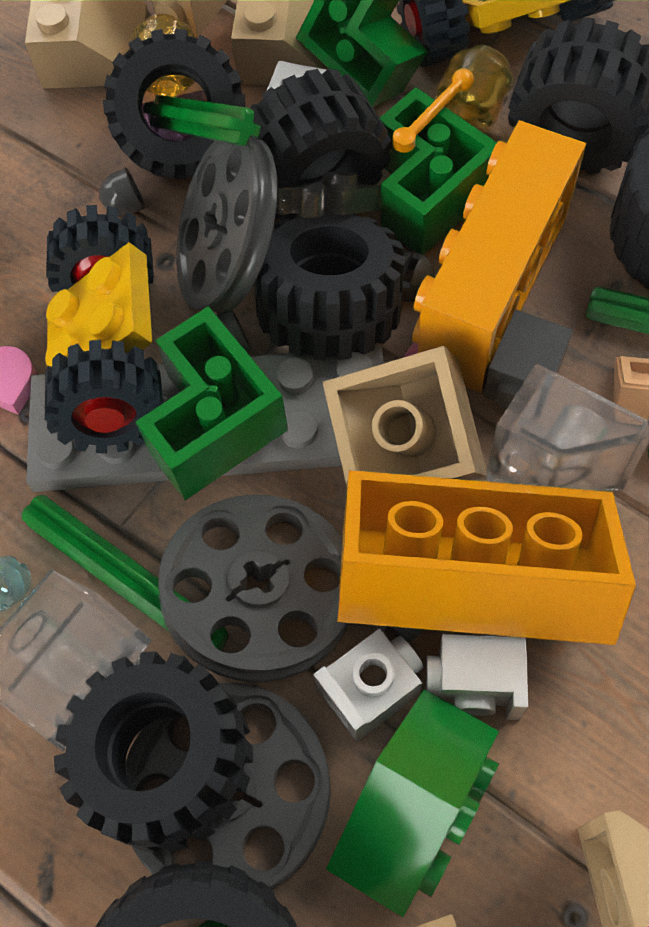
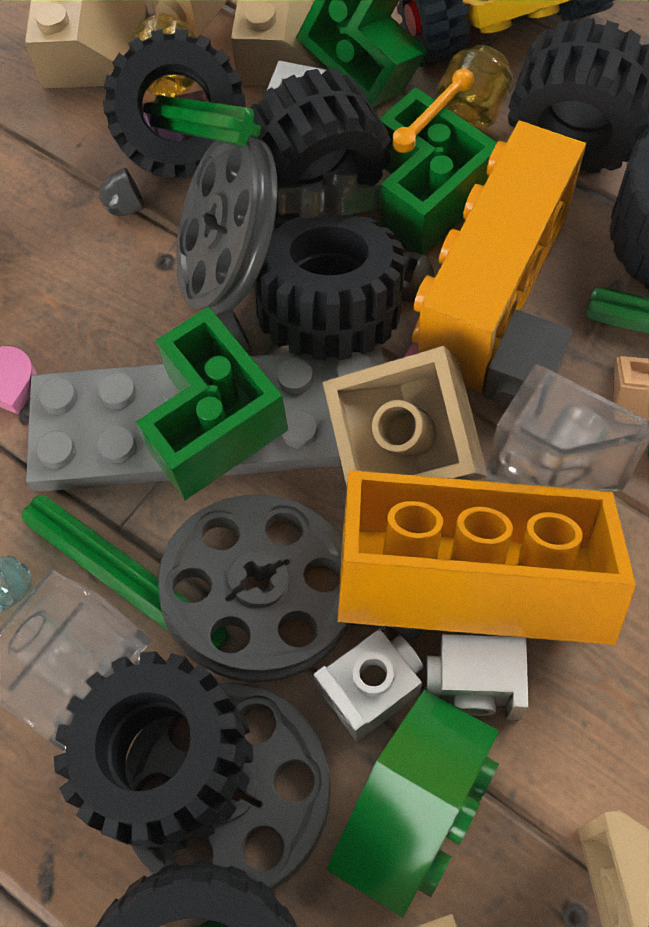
(99, 330): plate -> none

